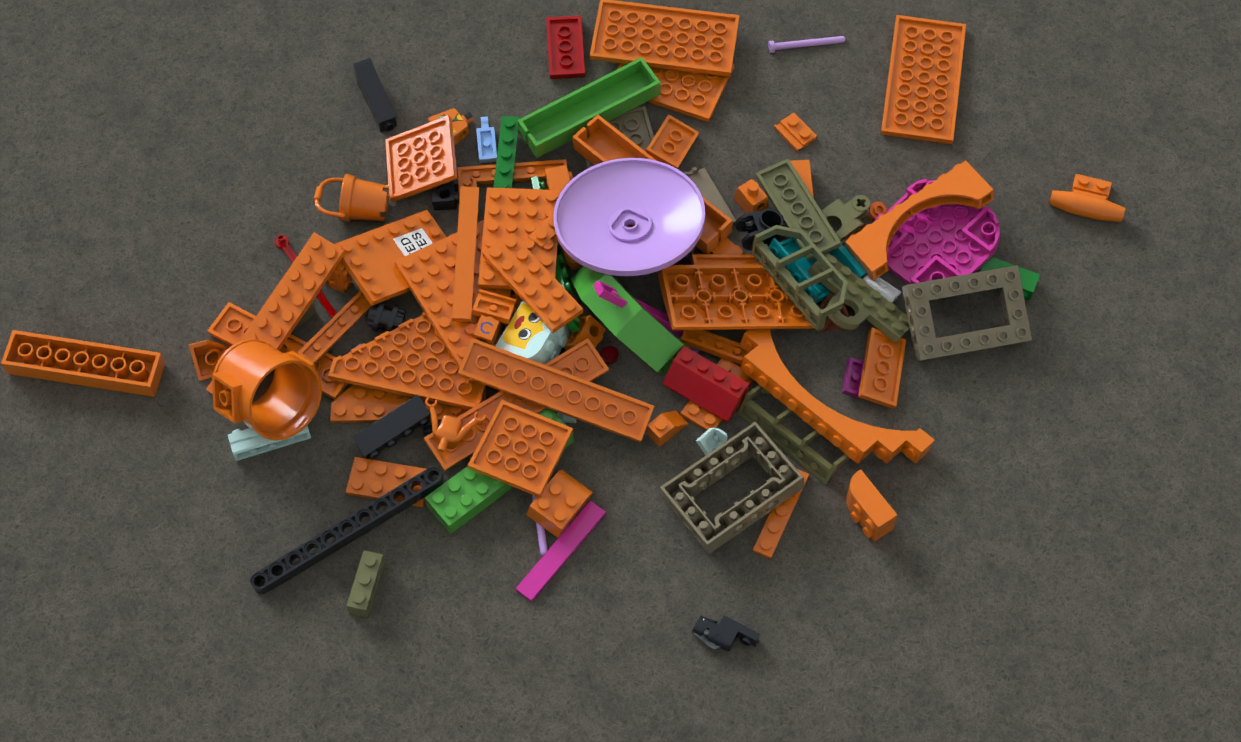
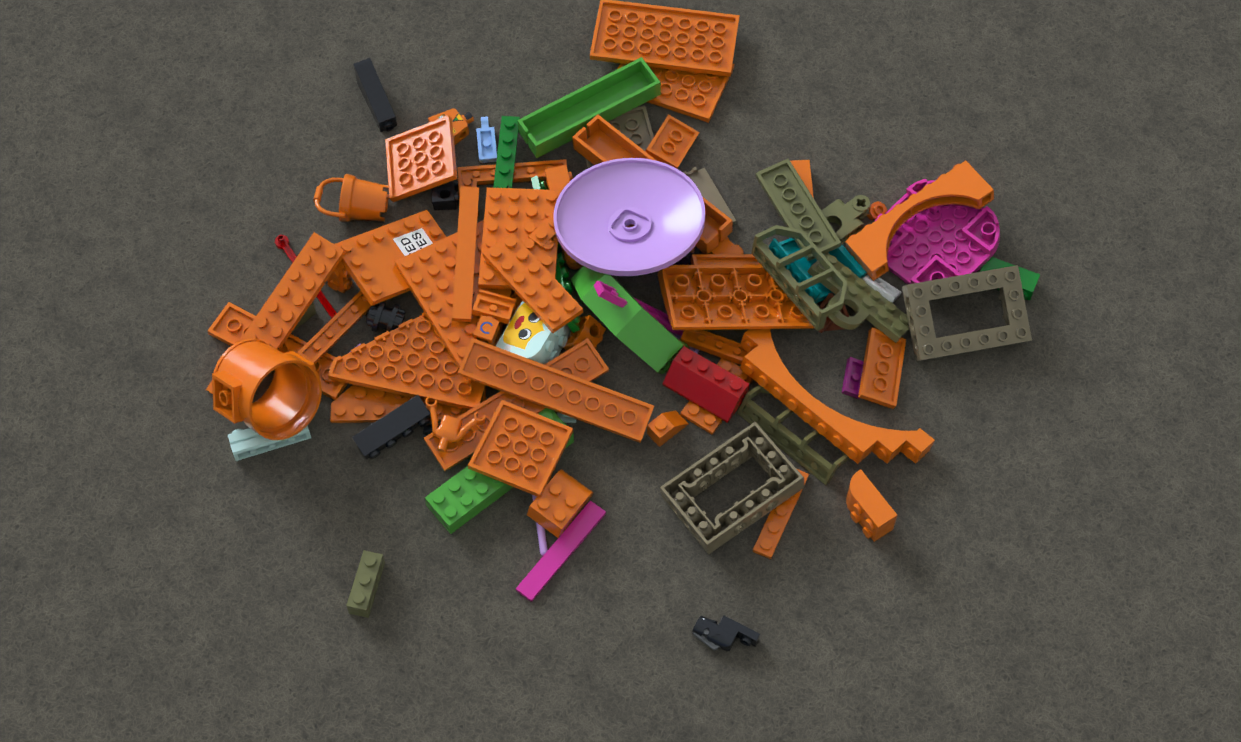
(83, 363): orange brick -> none
(205, 357): orange slope -> none
(342, 538): black beam -> none
(376, 478): orange plate -> none
(565, 47): red plate -> none
(609, 354): dark red plate -> none
(711, 439): light aqua plate -> none
(750, 197): orange torso -> none
(760, 222): black piece -> none
(795, 132): orange plate -> none
(804, 43): lavender bar -> none
(923, 79): orange plate -> none
(1088, 200): orange plate -> none

